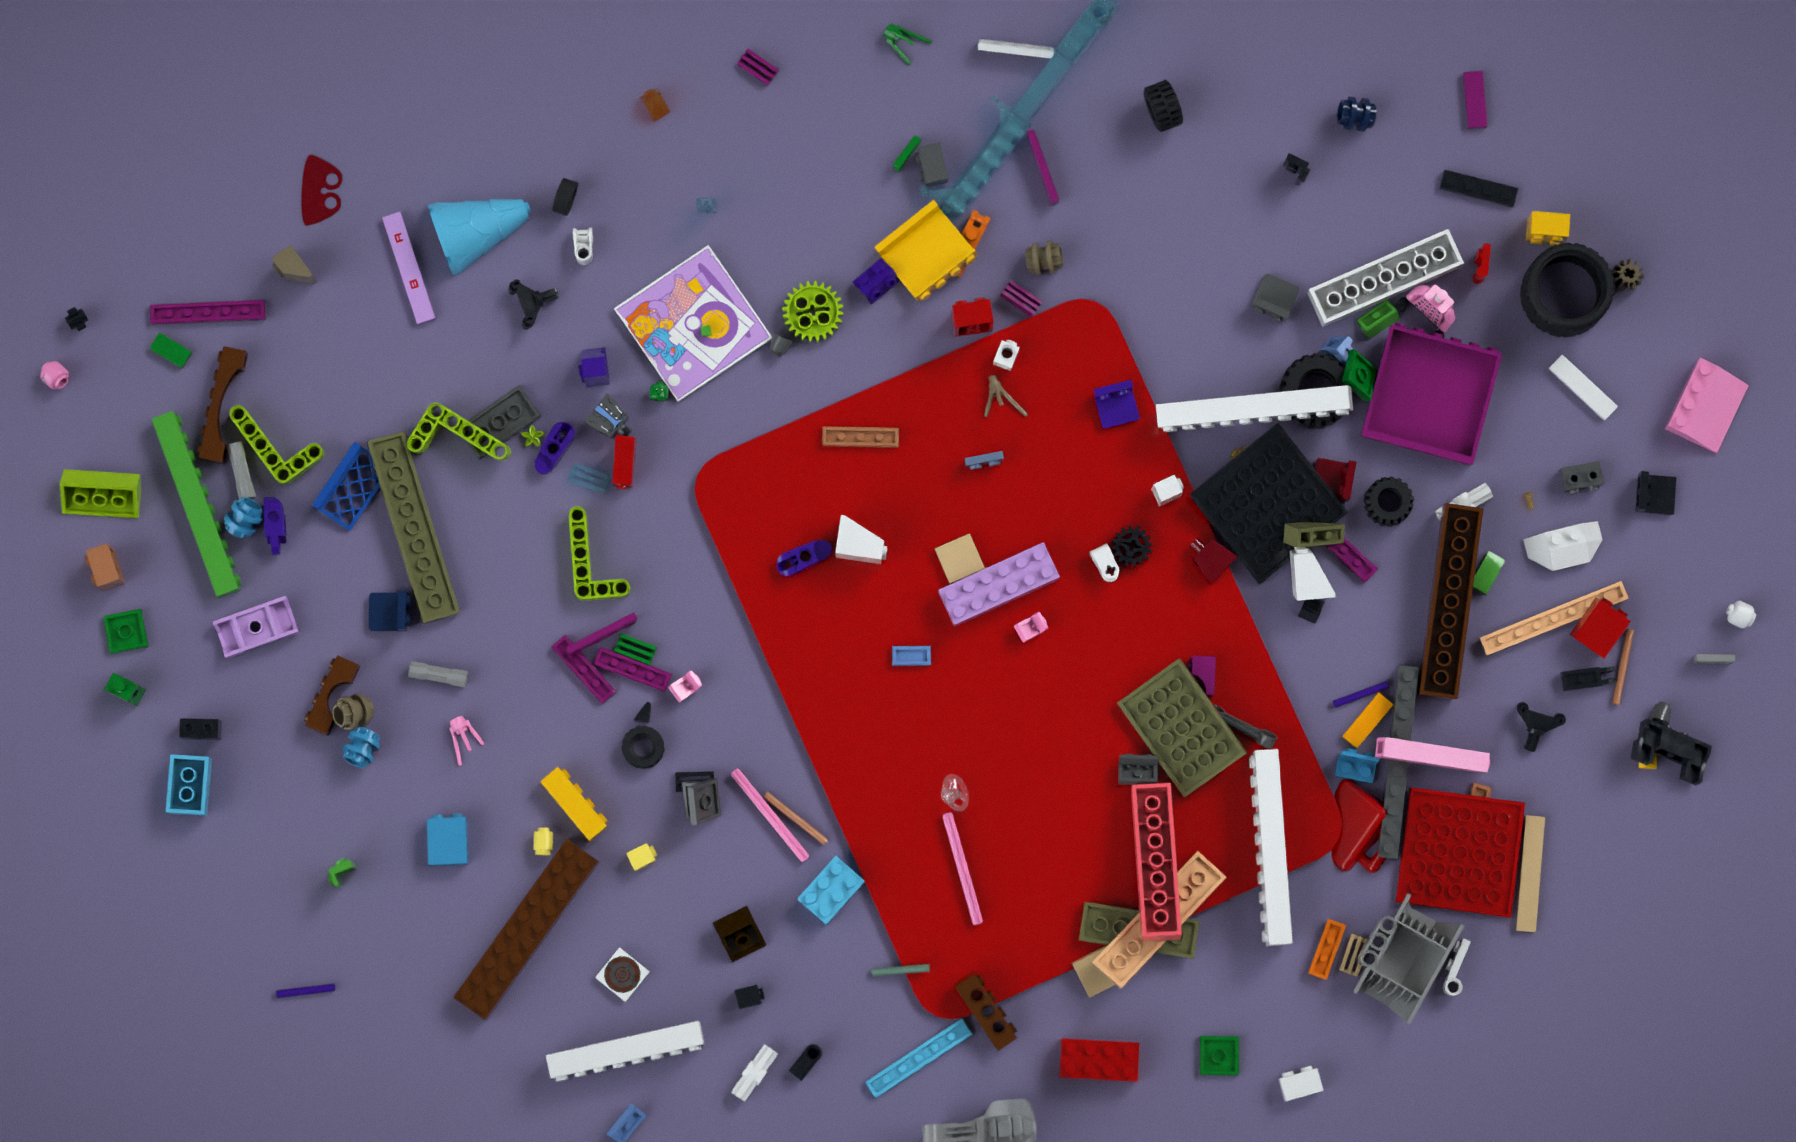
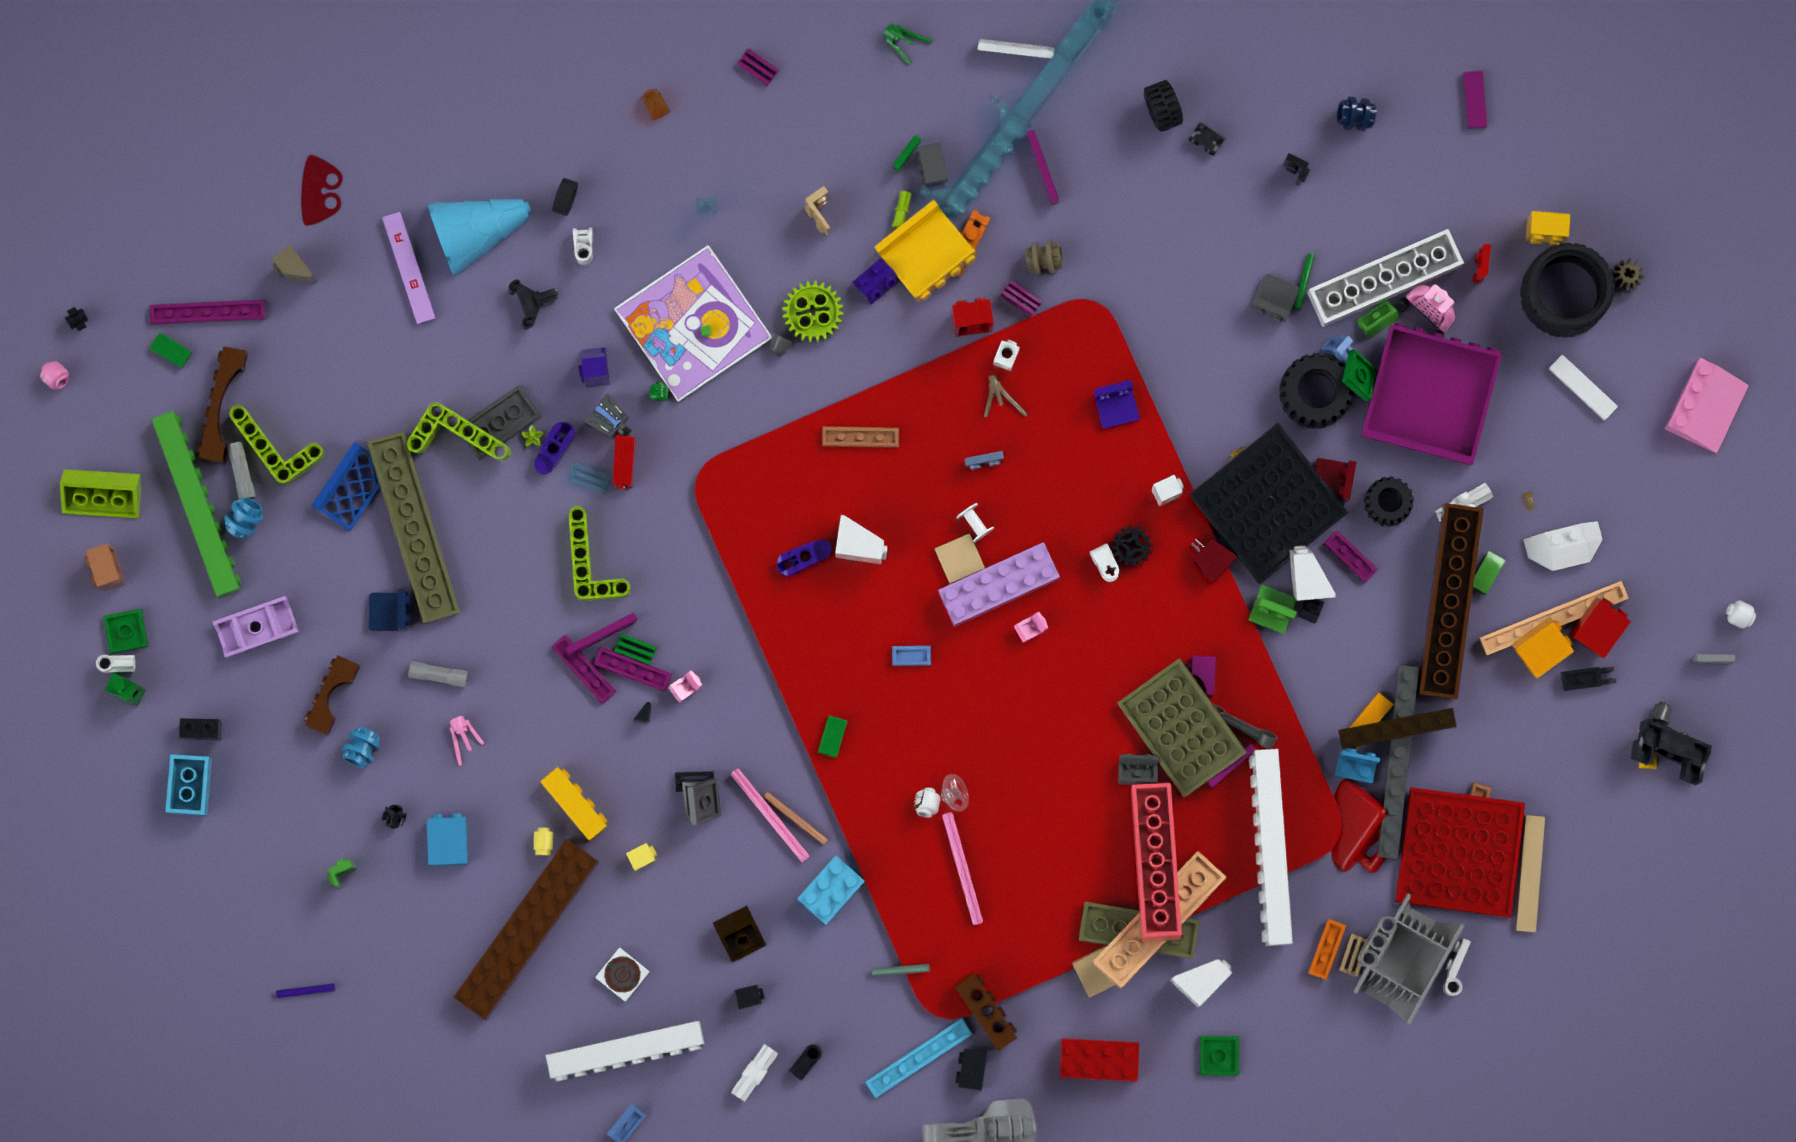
(118, 663): none -> white piece
(274, 524): dark purple piece -> none
(353, 711): dark tan piece -> none
(394, 816): none -> black gear
(628, 747): black tyre -> none
(814, 201): none -> tan bracket
(832, 736): none -> green tile
(901, 209): none -> lime axle
(927, 802): none -> white head
(972, 1069): none -> black brick
(975, 522): none -> white piece
(1202, 981): none -> white slope
(1207, 137): none -> black piece
(1217, 778): none -> magenta tile
(1254, 407): white brick -> none
(1273, 609): none -> bright green bracket
(1300, 1084): white brick -> none
(1304, 281): none -> green bar
(1313, 534): olive slope -> none
(1360, 694): dark purple bar -> none
(1397, 728): none -> dark brown arch
(1432, 755): bright pink brick -> none
(1478, 188): black plate -> none
(1538, 724): black axle -> none
(1543, 647): none -> light orange brick
(1581, 477): dark grey brick -> none
(1623, 666): nougat bar -> none
(1655, 494): black bracket -> none

